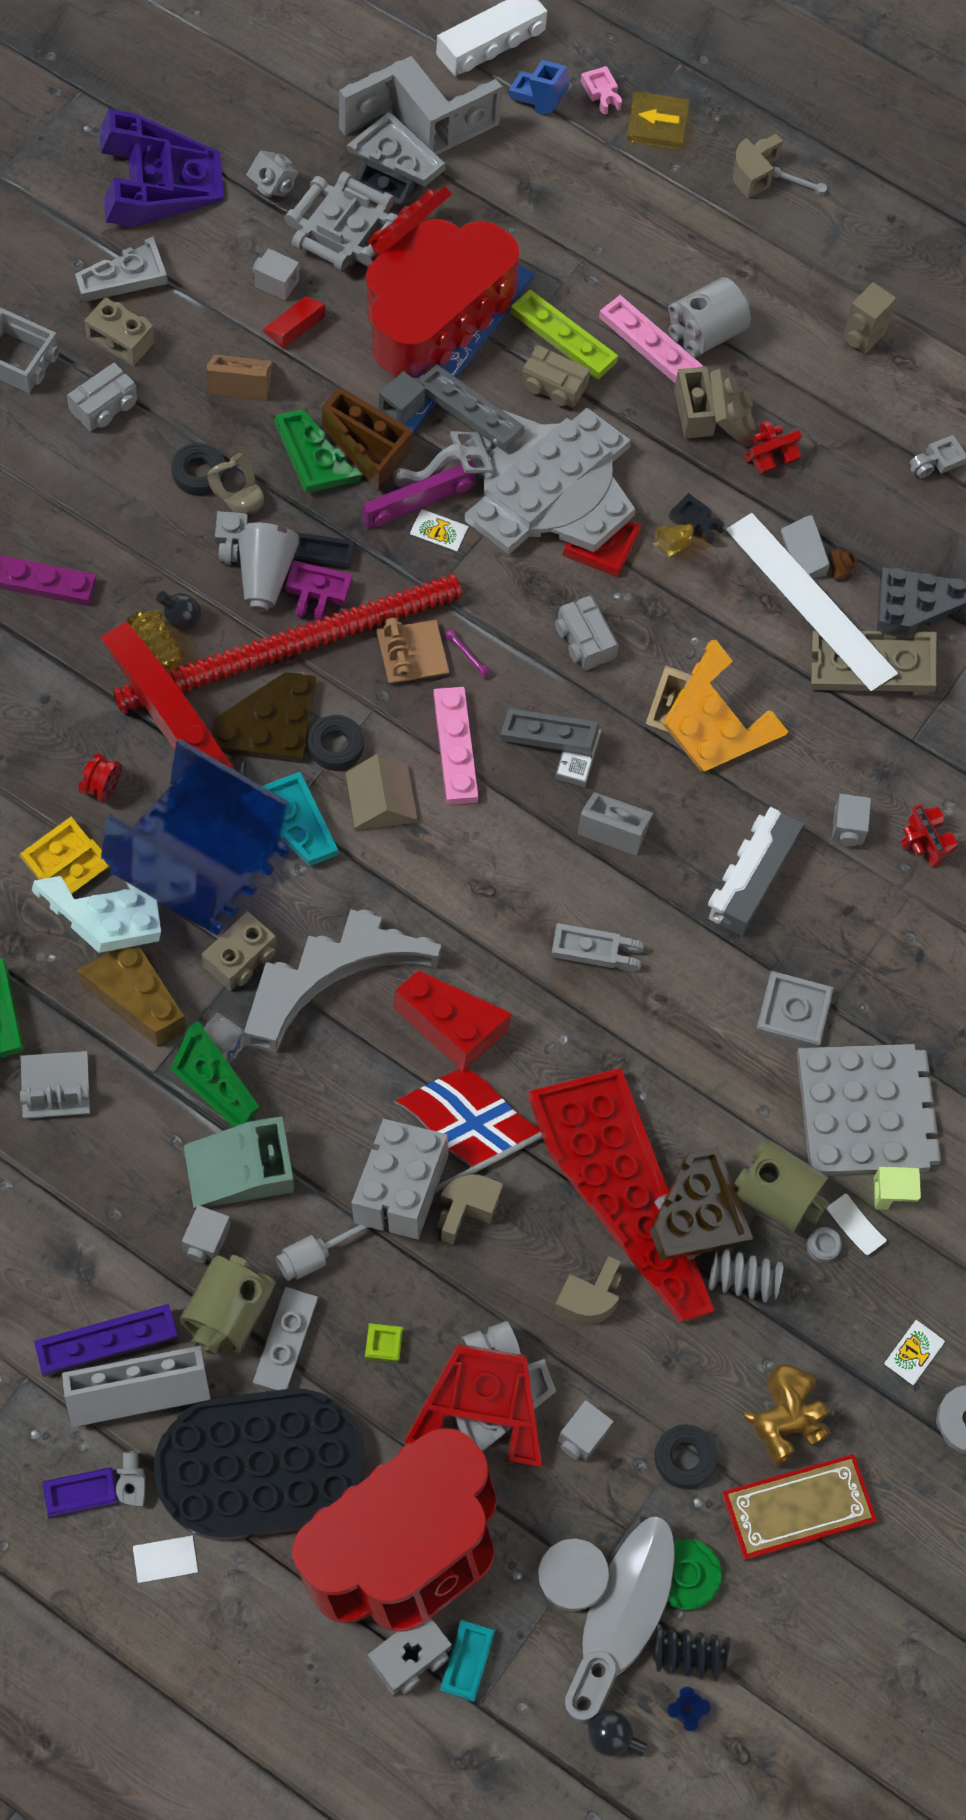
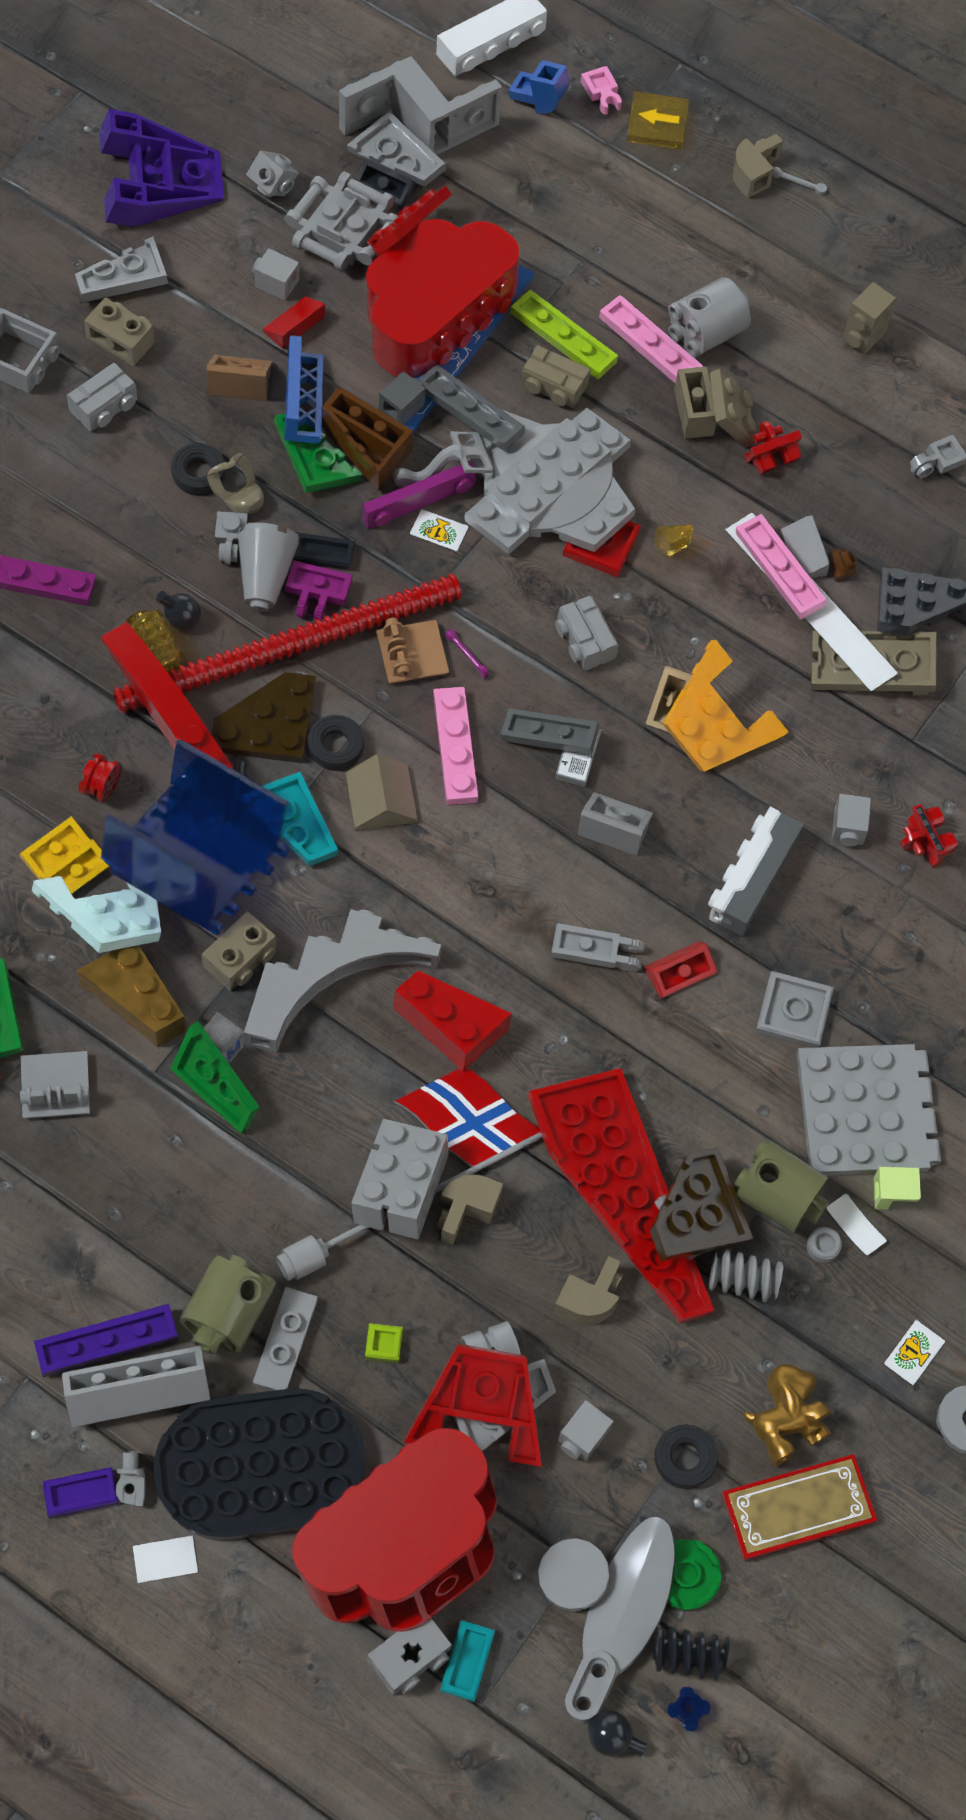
(205, 1234): light grey brick -> none
(240, 1164): sand green slope -> none
(297, 395): none -> blue fence
(681, 969): none -> red slope
(697, 514): black plate -> none
(781, 566): none -> bright pink plate

